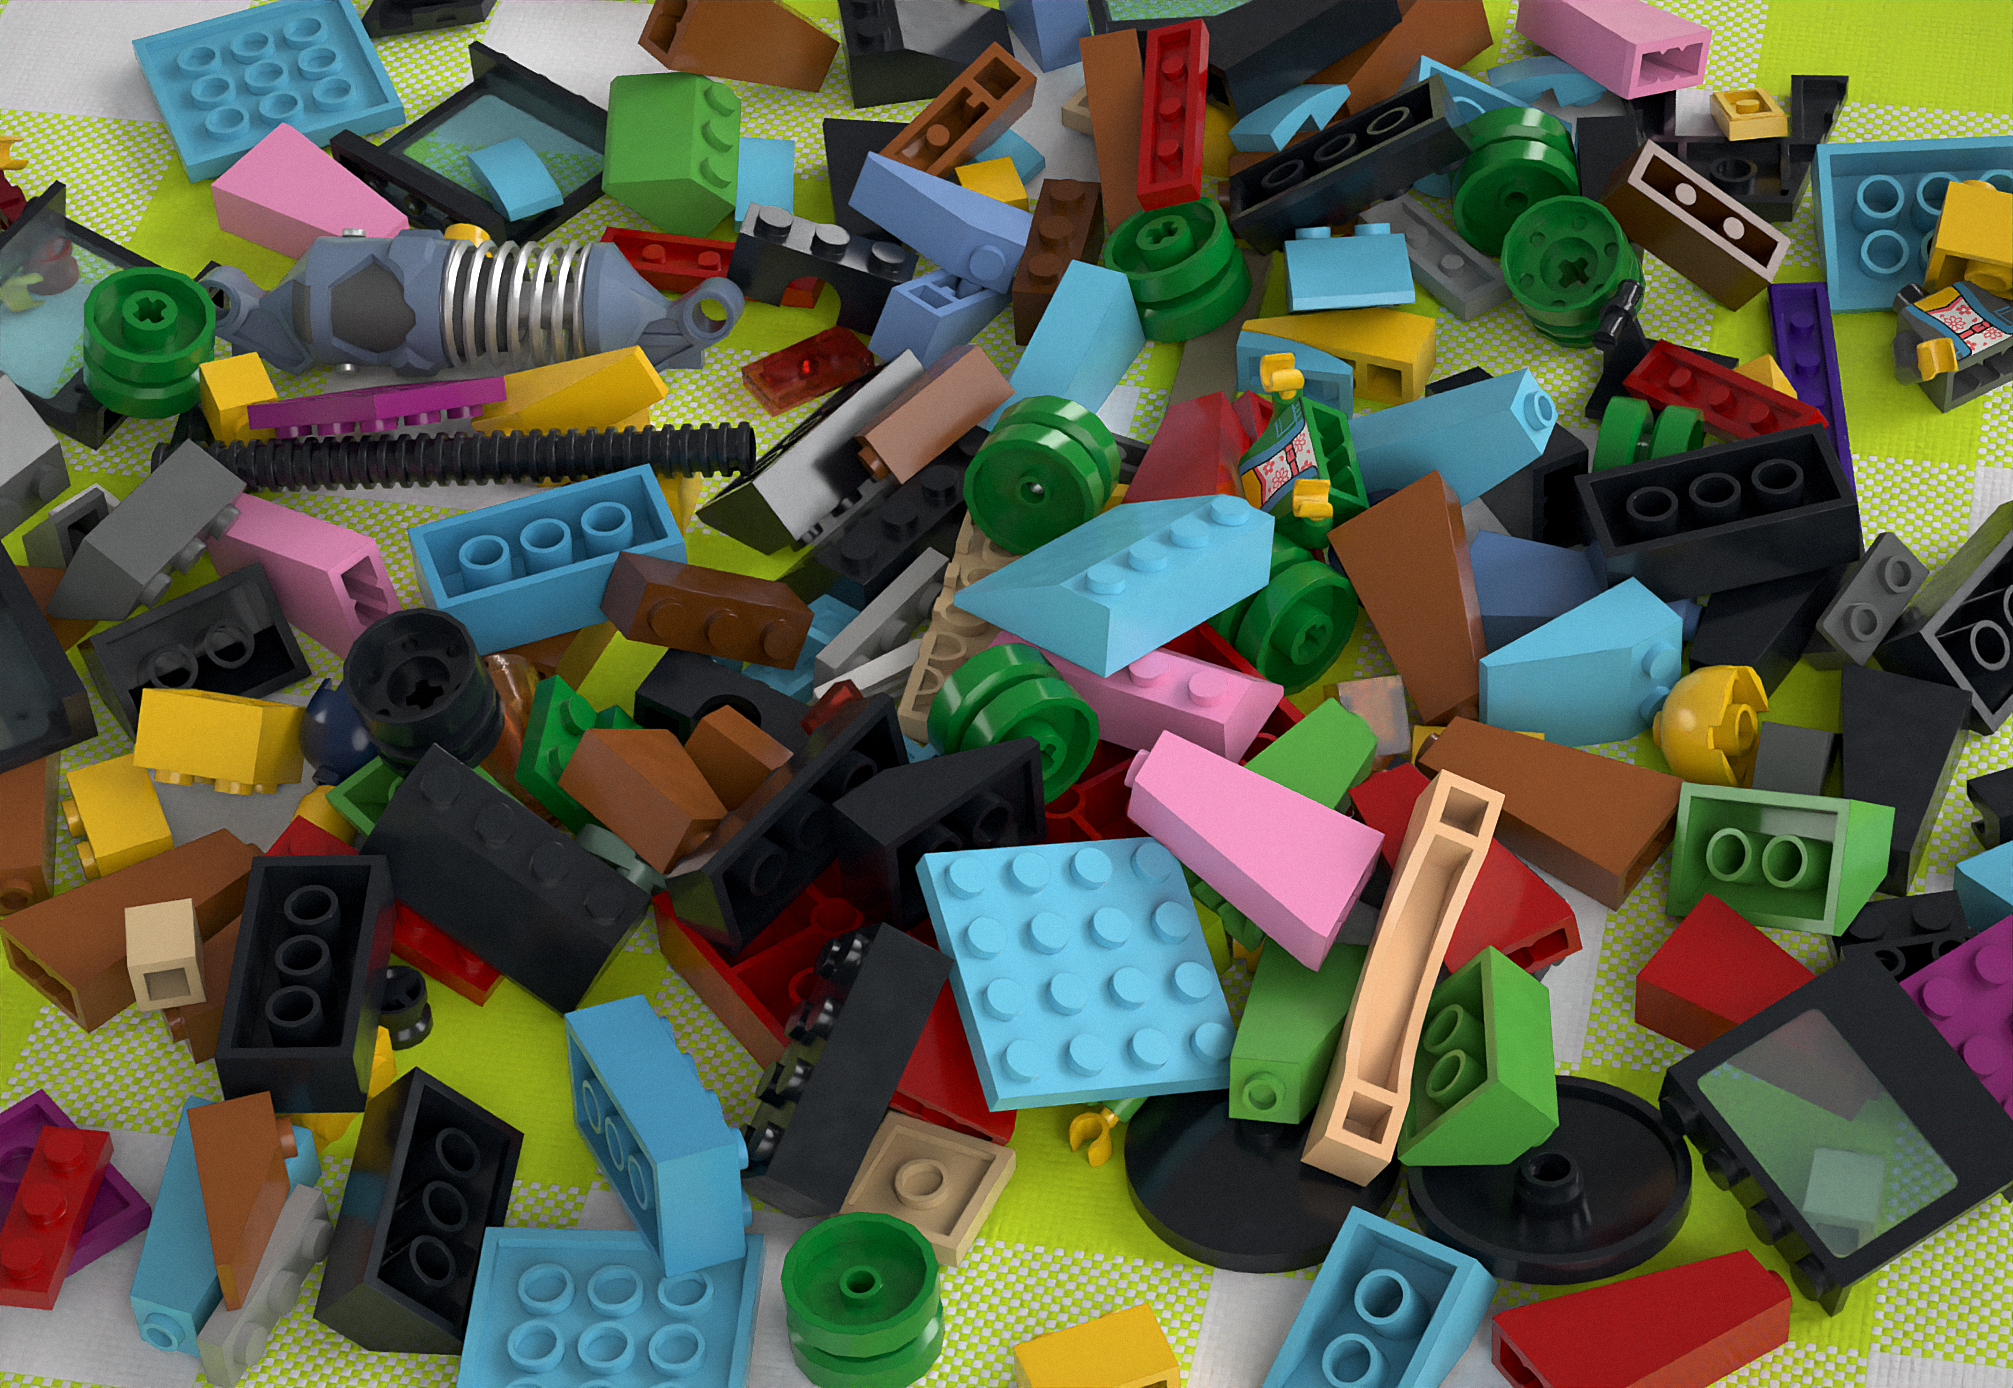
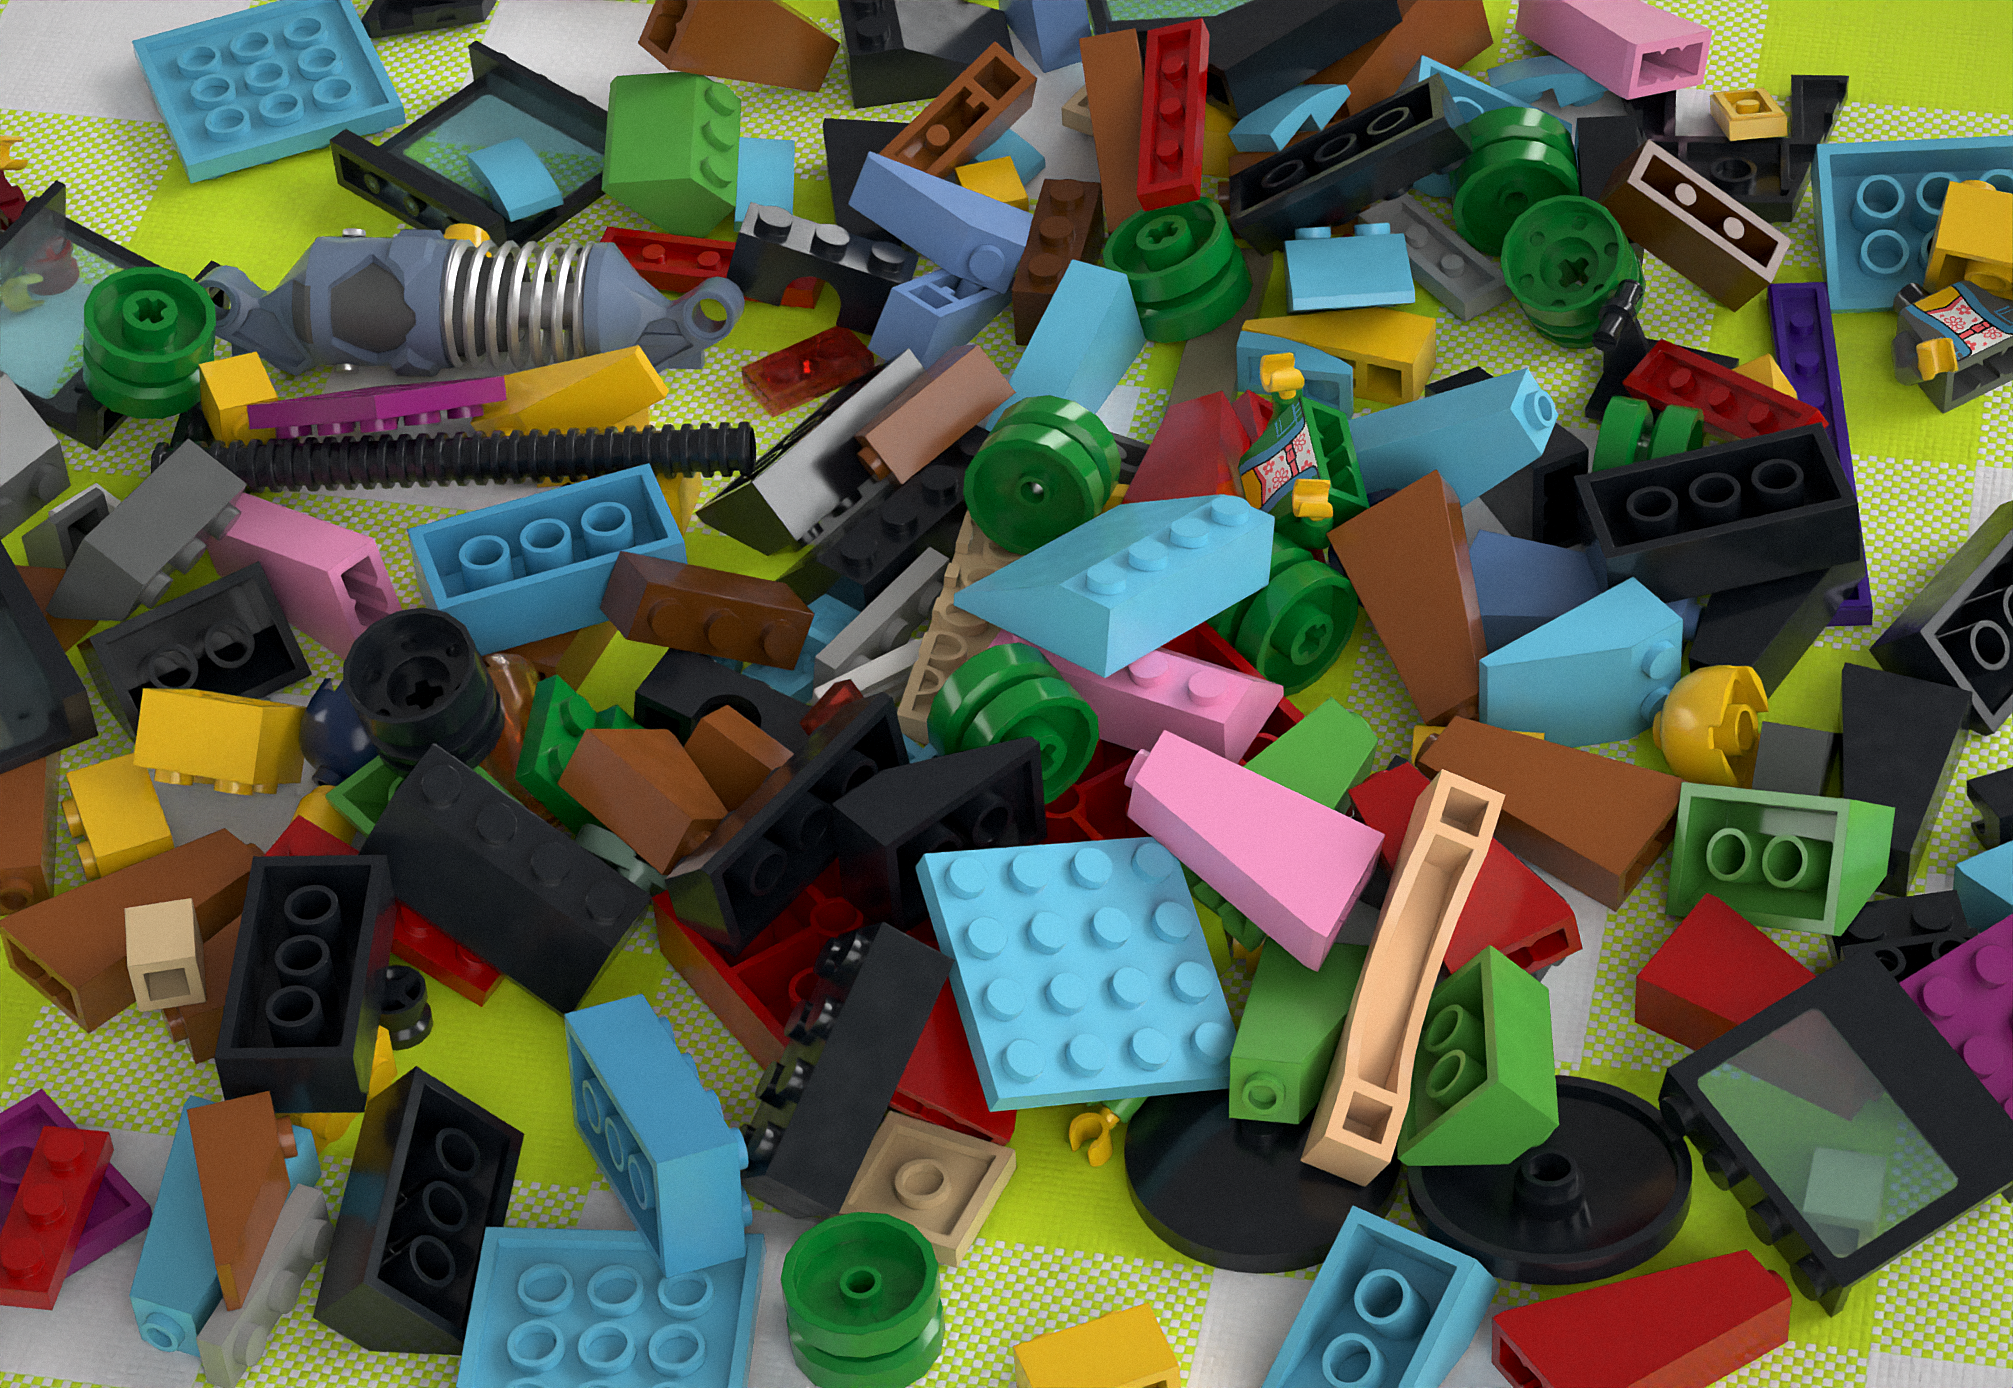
(295, 192): bright pink slope -> none
(1384, 709): clear orange slope -> none
(1866, 605): dark grey bracket -> none

